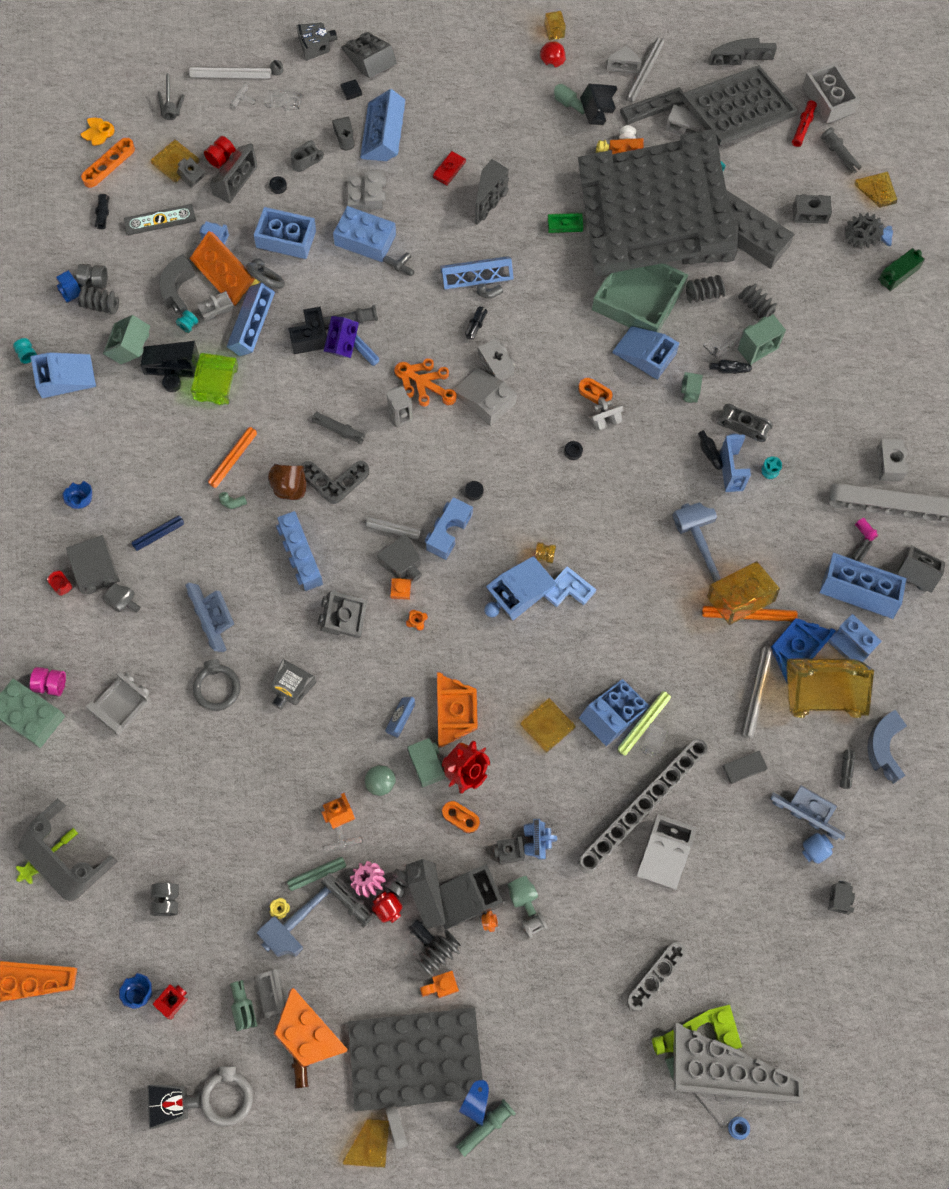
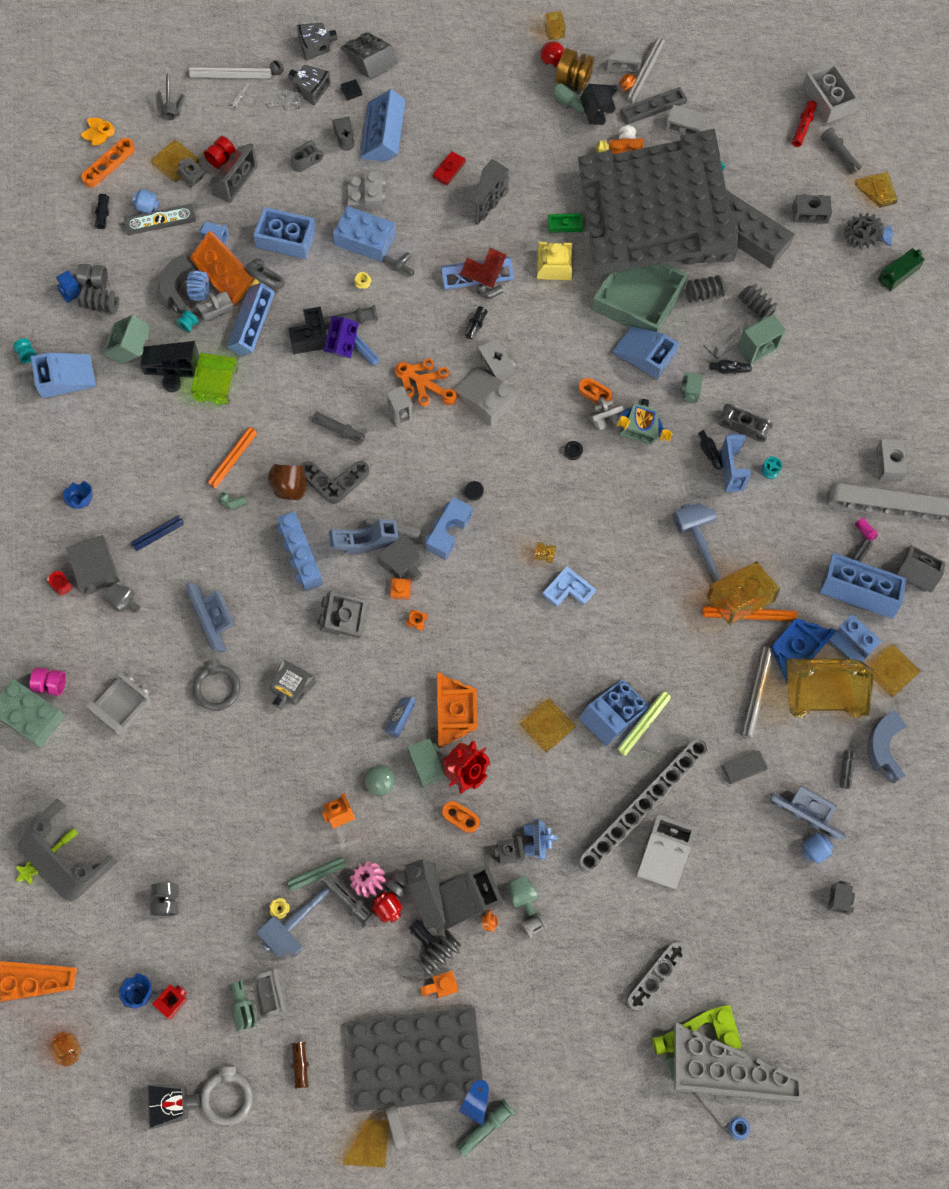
(65, 1049): none -> clear orange head
(145, 201): none -> medium blue head
(197, 285): none -> medium blue gear
(278, 185): black tile -> none
(305, 1033): orange wing -> none
(310, 82): none -> dark grey torso
(362, 276): none -> light yellow plate
(364, 540): none -> sand blue arch
(486, 272): none -> clear red plate
(521, 587): medium blue slope -> none
(554, 261): none -> light yellow brick
(573, 69): none -> pearl gold wheel
(627, 81): none -> orange plate
(642, 424): none -> torso
(739, 104): dark grey plate -> none
(743, 49): dark grey slope -> none
(893, 670): none -> clear yellow plate

